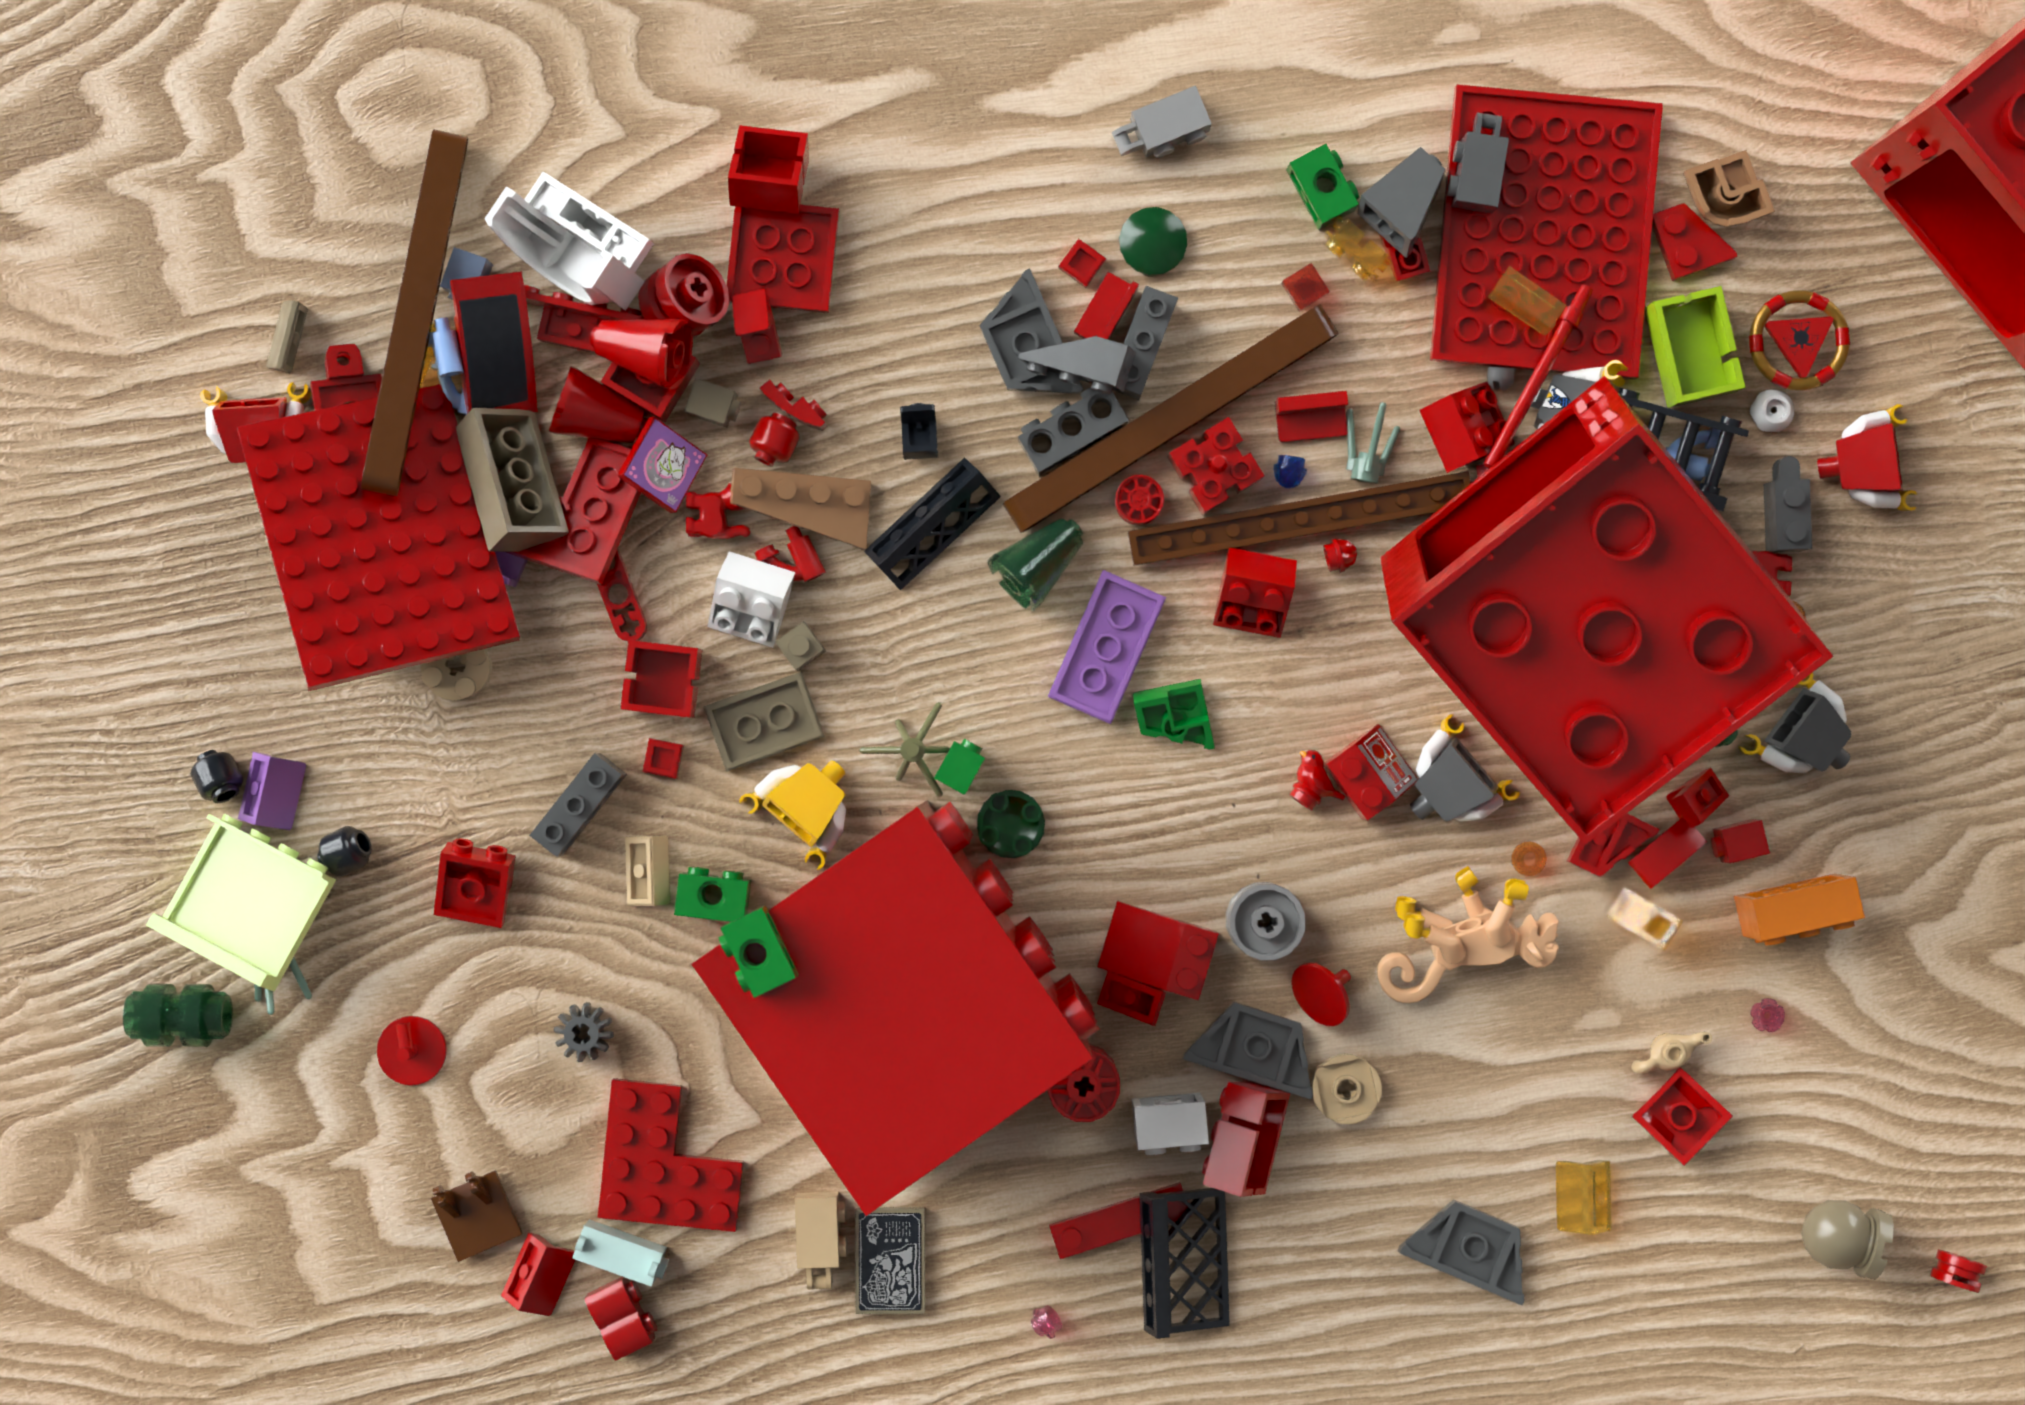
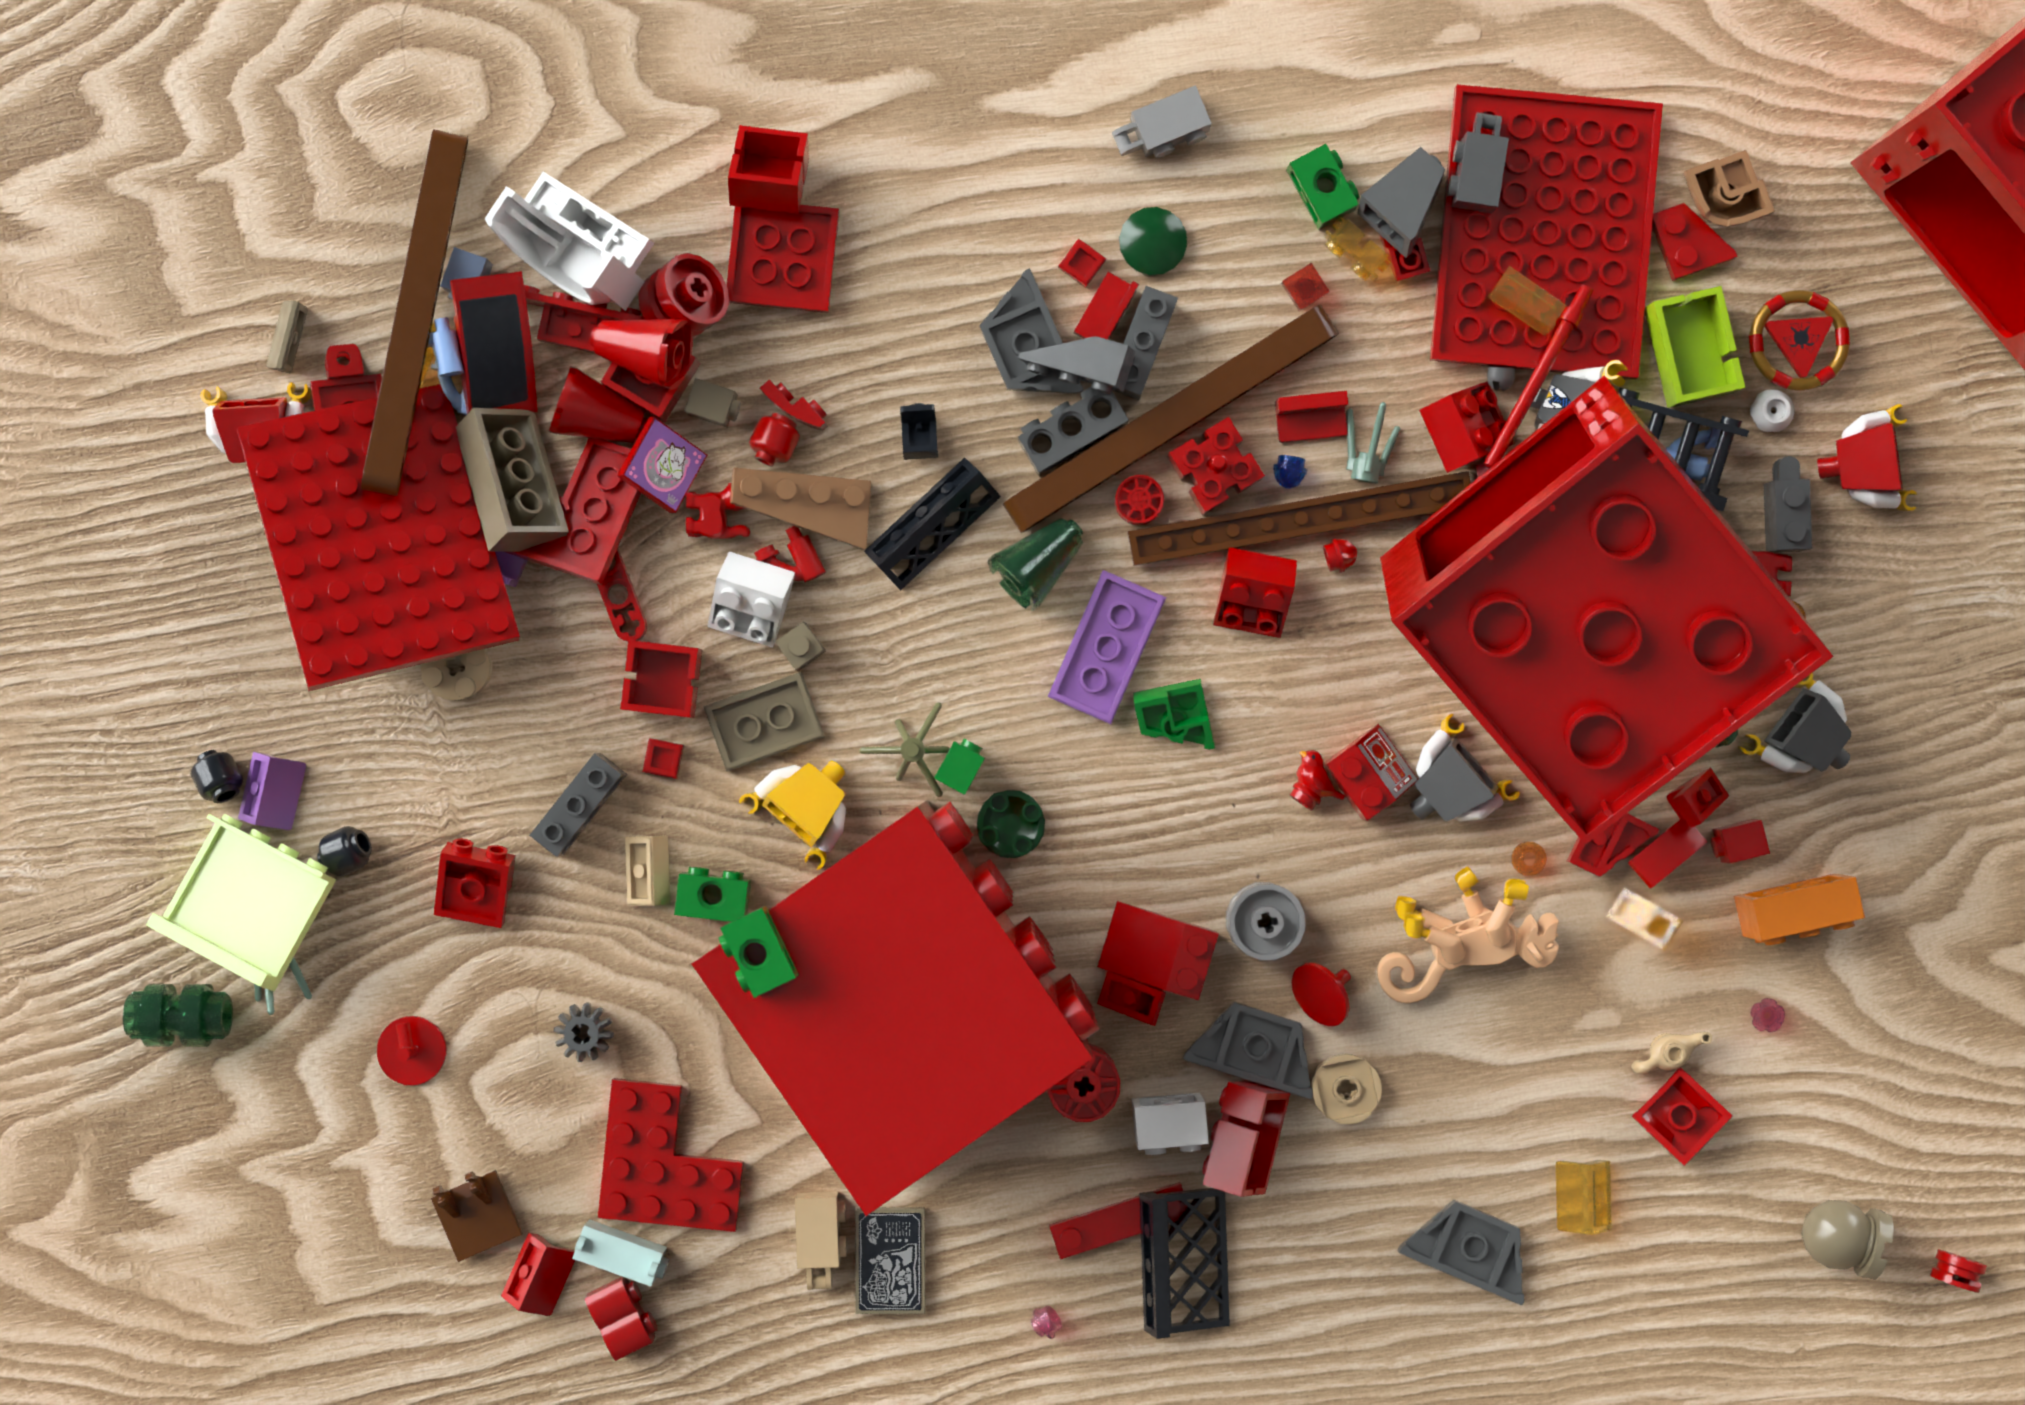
(756, 325): red slope -> none

